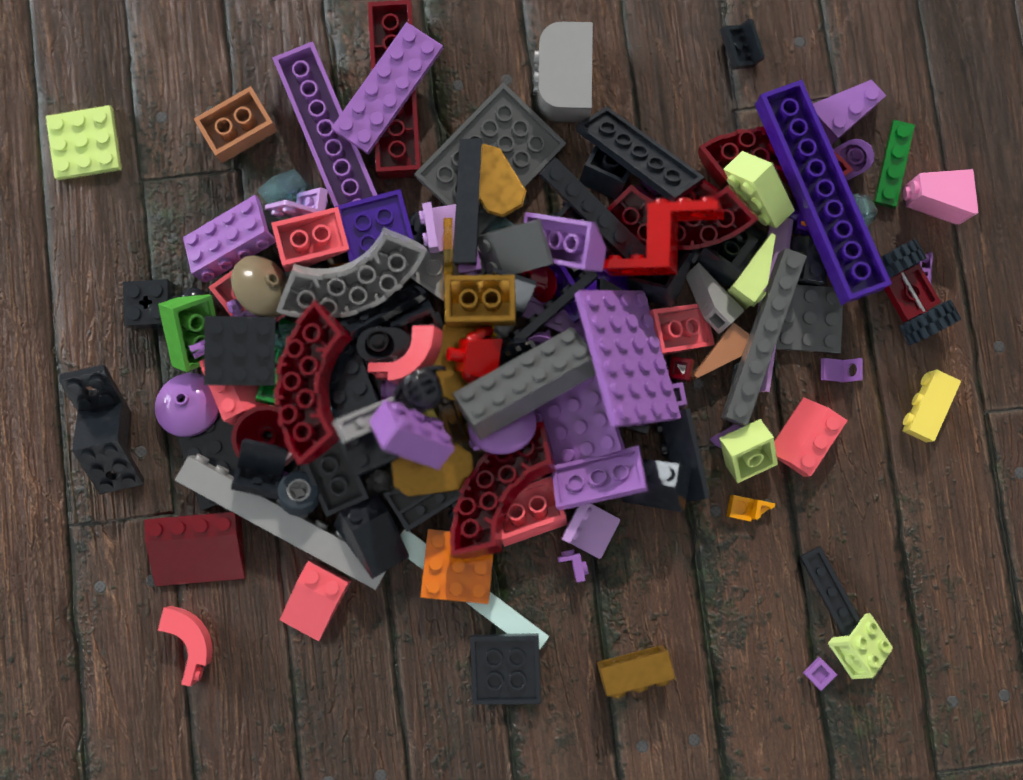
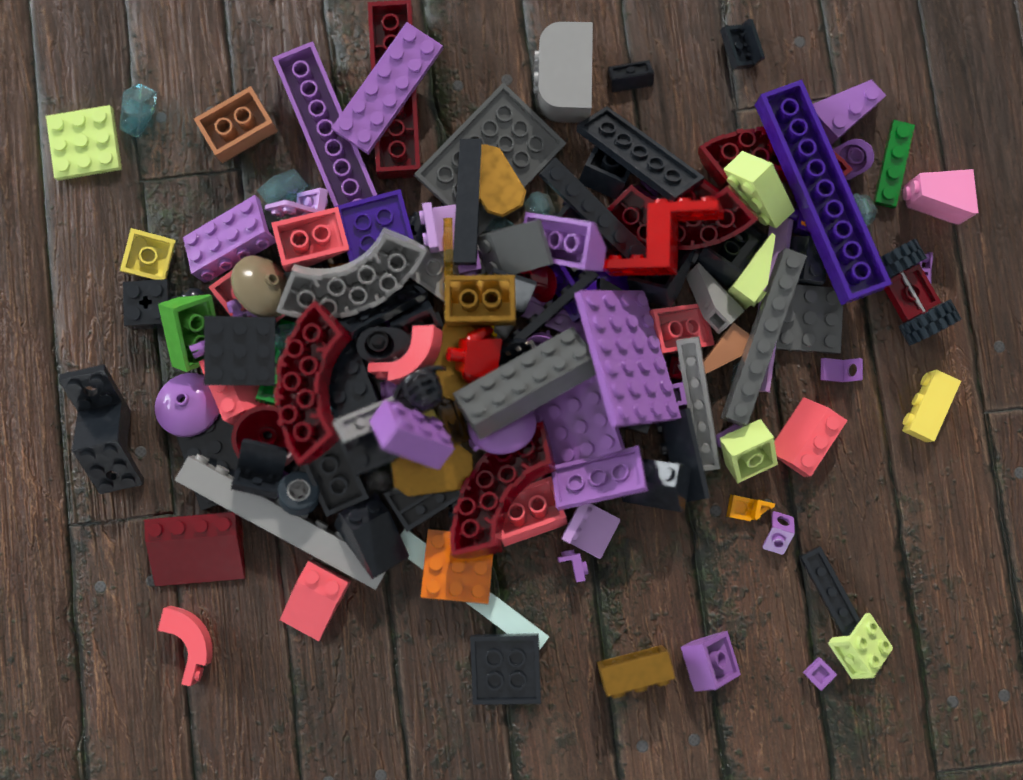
(137, 109): none -> clear light blue slope
(147, 255): none -> light yellow slope
(539, 203): none -> clear light blue head
(631, 76): none -> black slope
(698, 400): none -> light grey plate
(710, 661): none -> medium lavender slope
(779, 535): none -> medium lavender bracket

